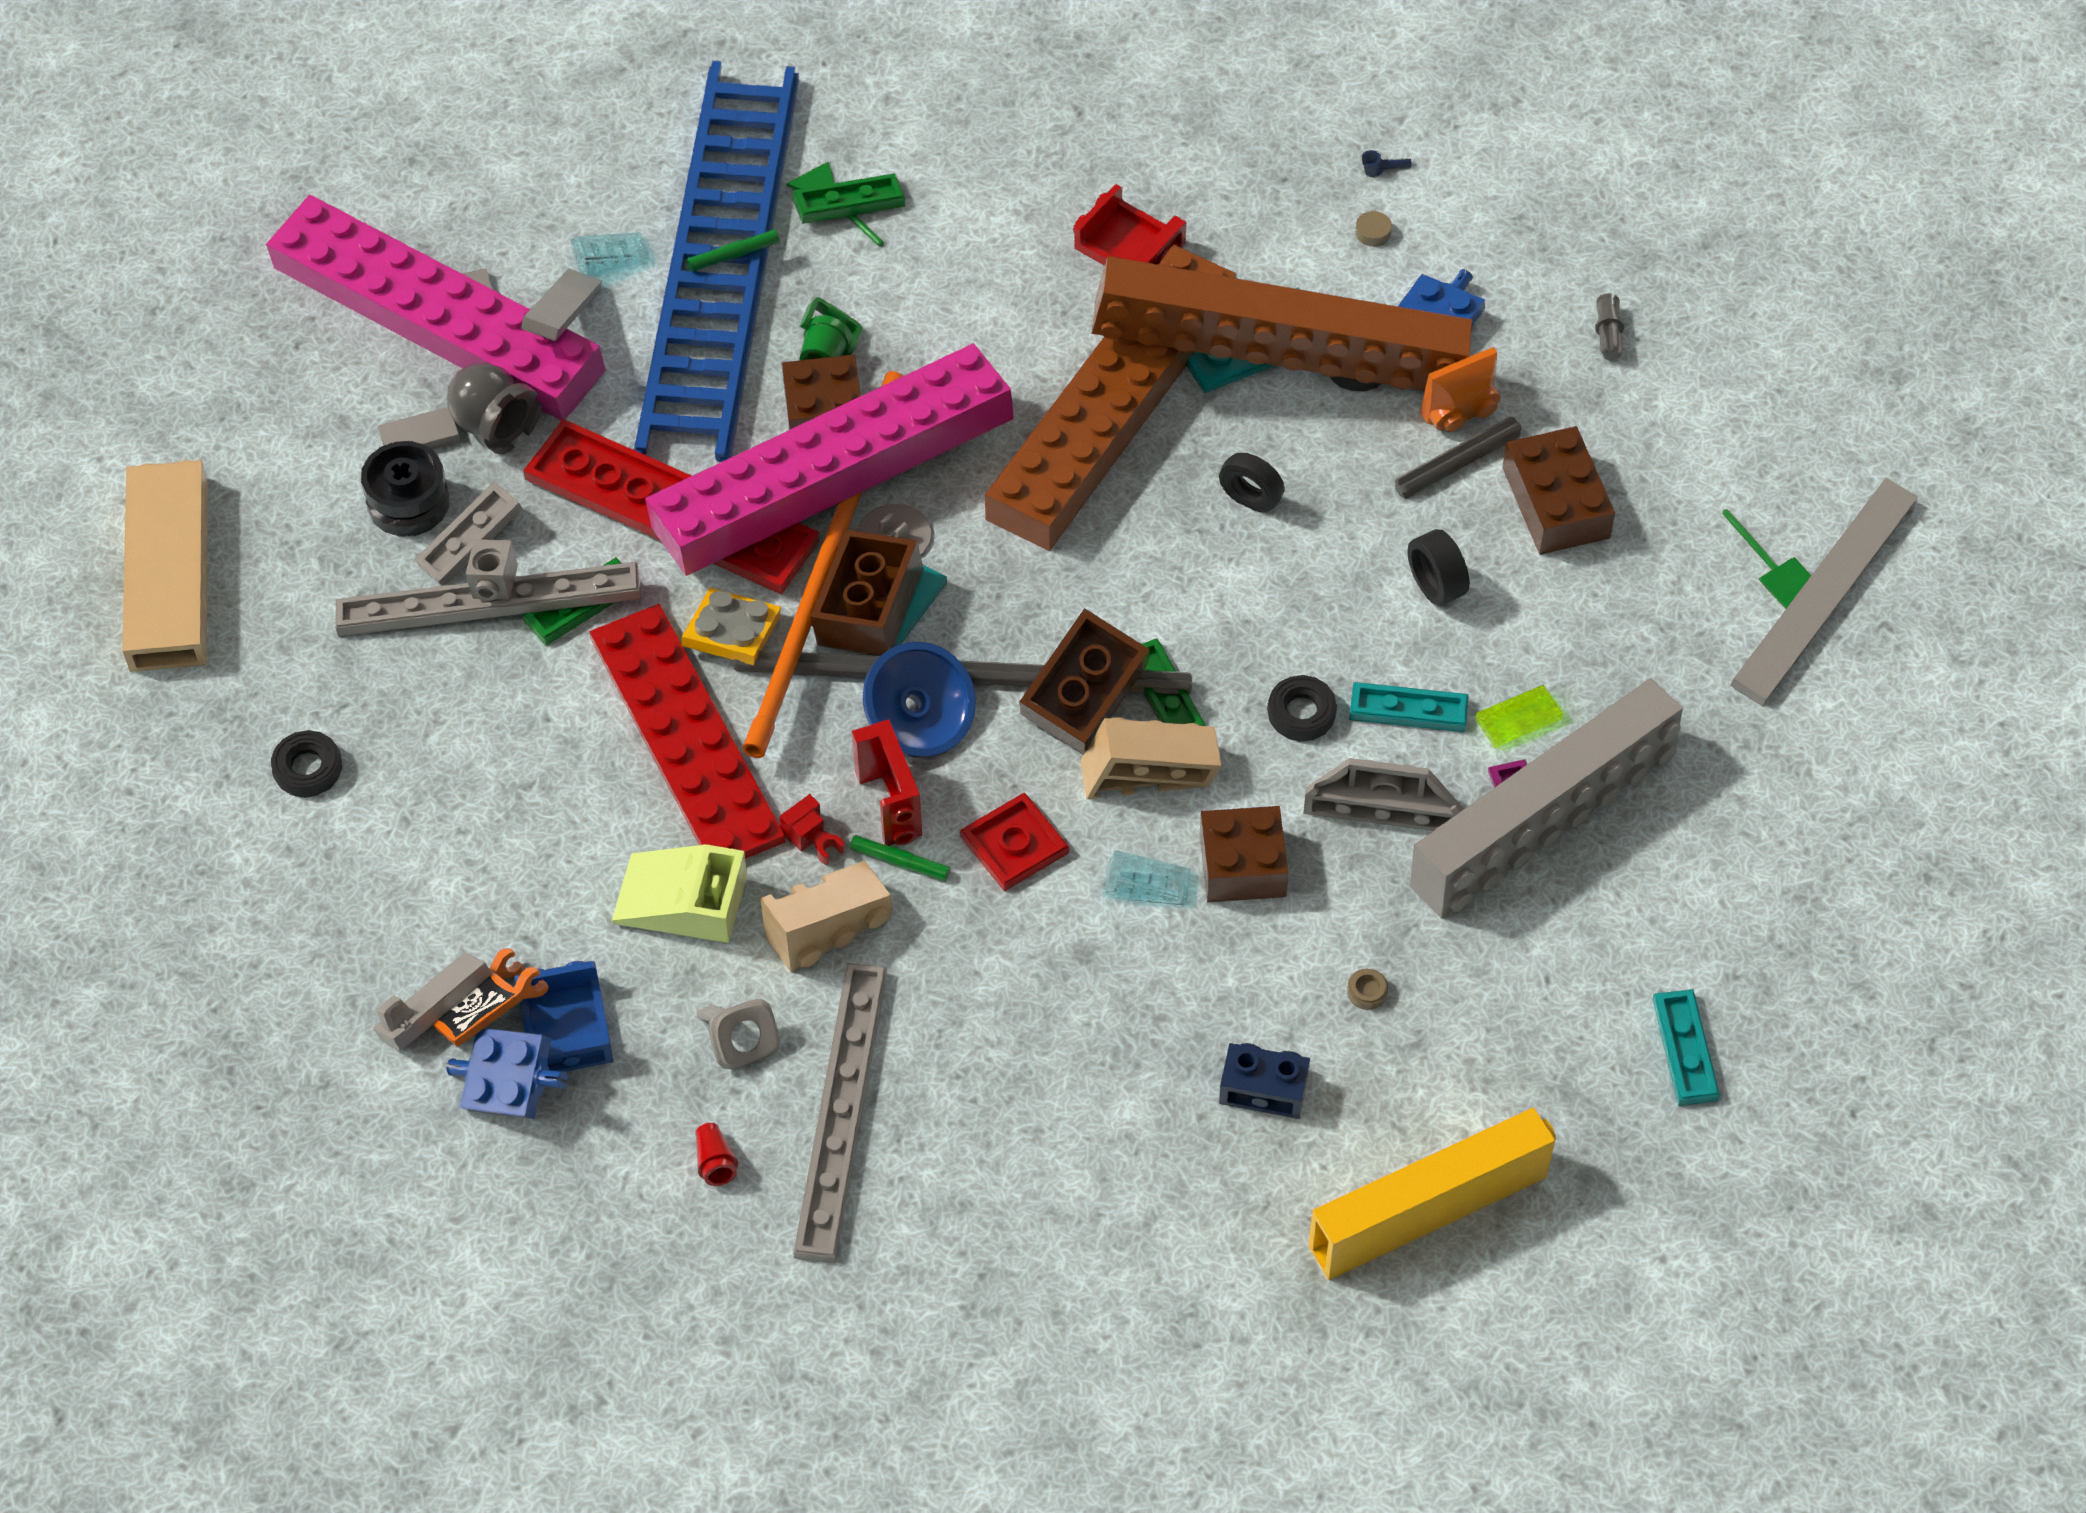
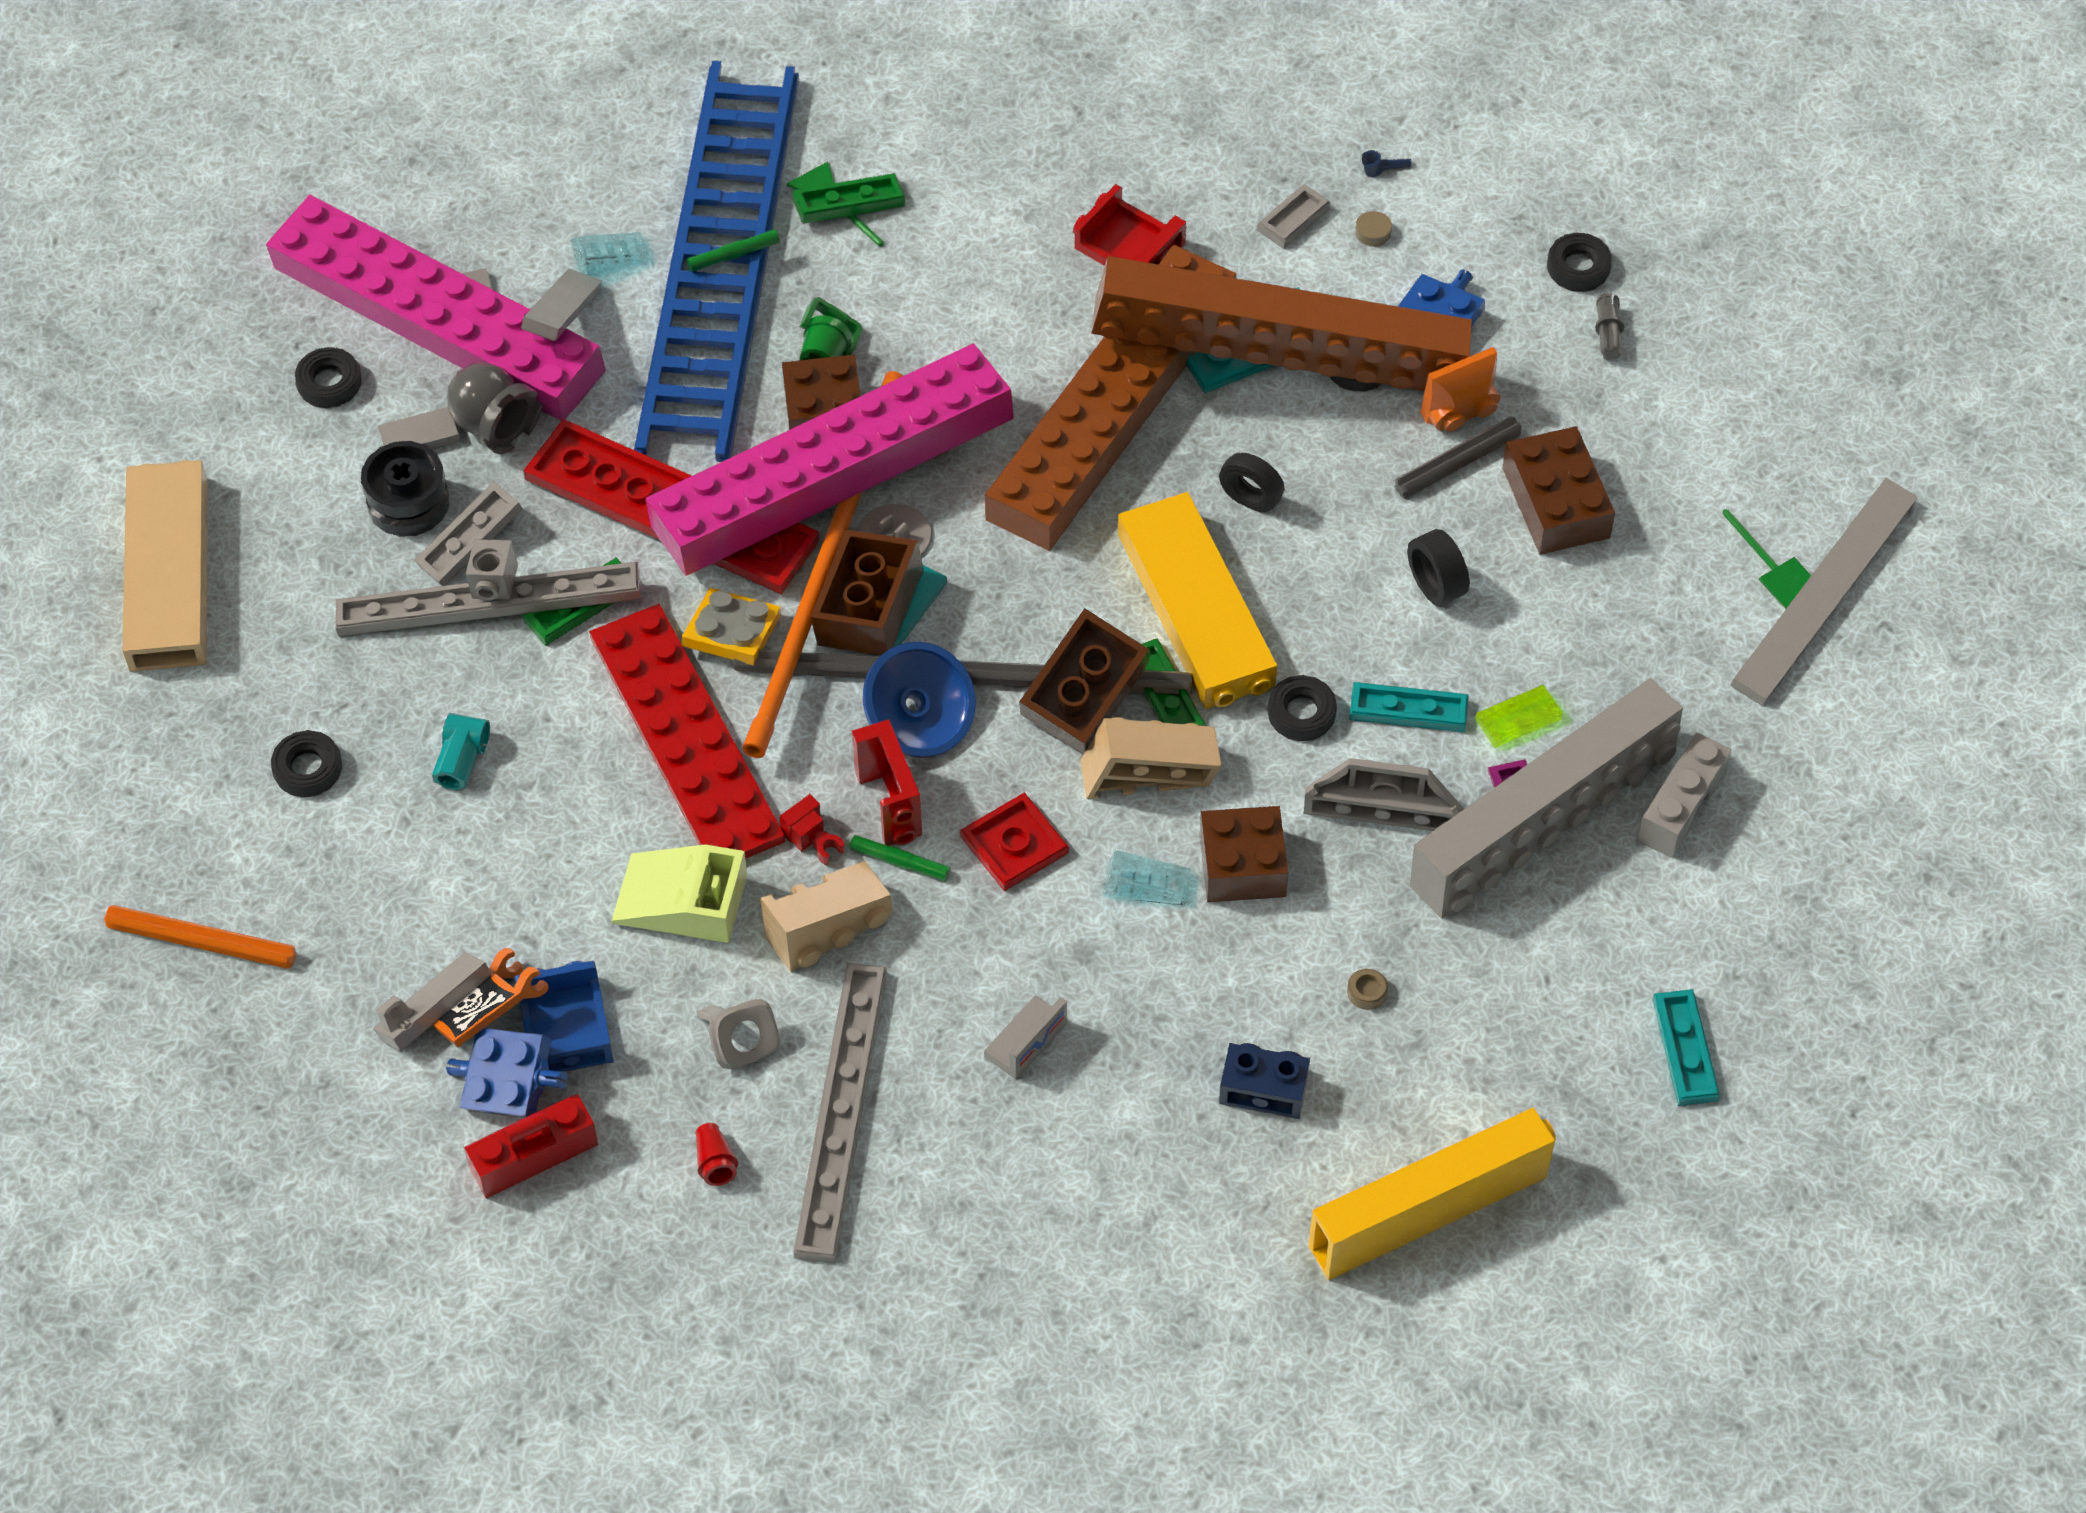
(200, 936): none -> orange axle
(332, 395): none -> black tyre
(461, 742): none -> teal piece
(531, 1145): none -> red piece
(1027, 1035): none -> light grey panel
(1197, 601): none -> yellow brick
(1293, 216): none -> light grey tile
(1579, 279): none -> black tyre
(1680, 796): none -> light grey arch

